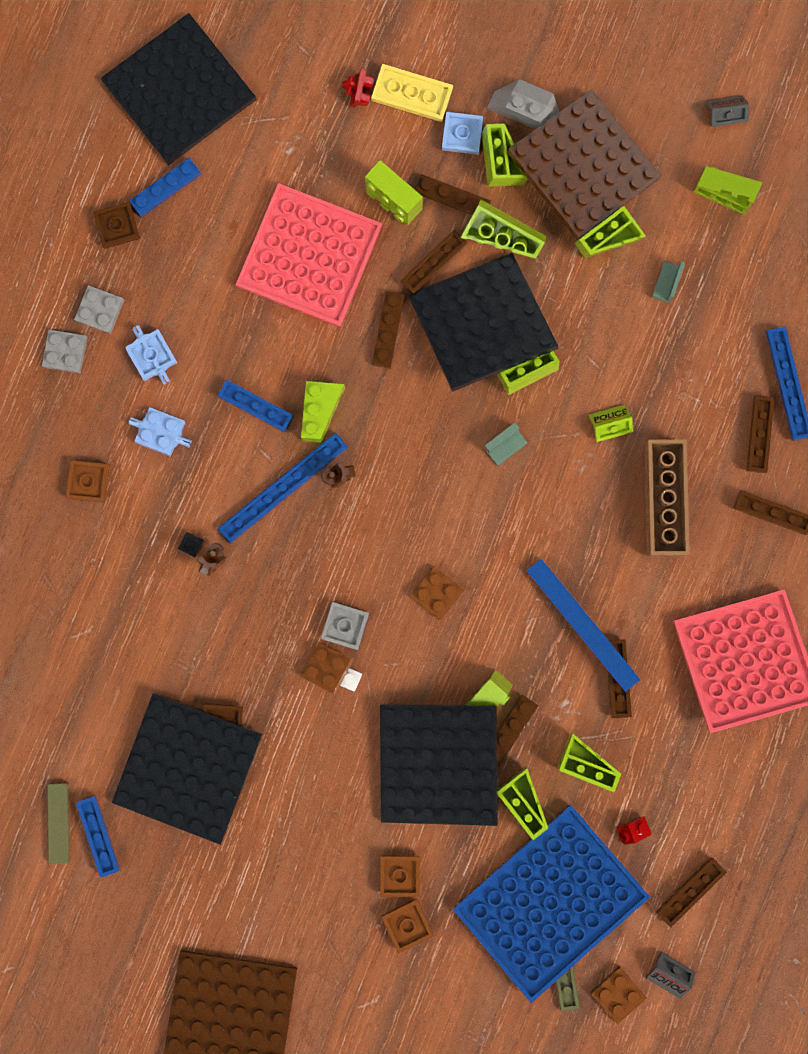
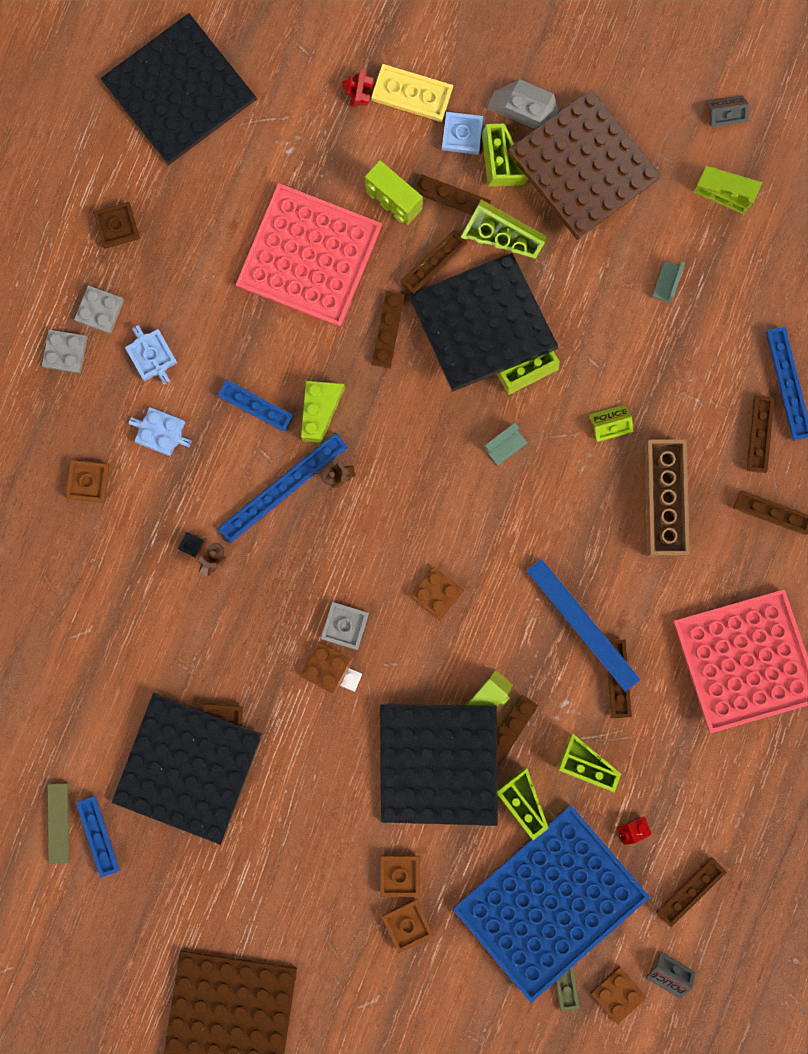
(165, 187): blue plate -> none
(612, 233): lime wedge -> none

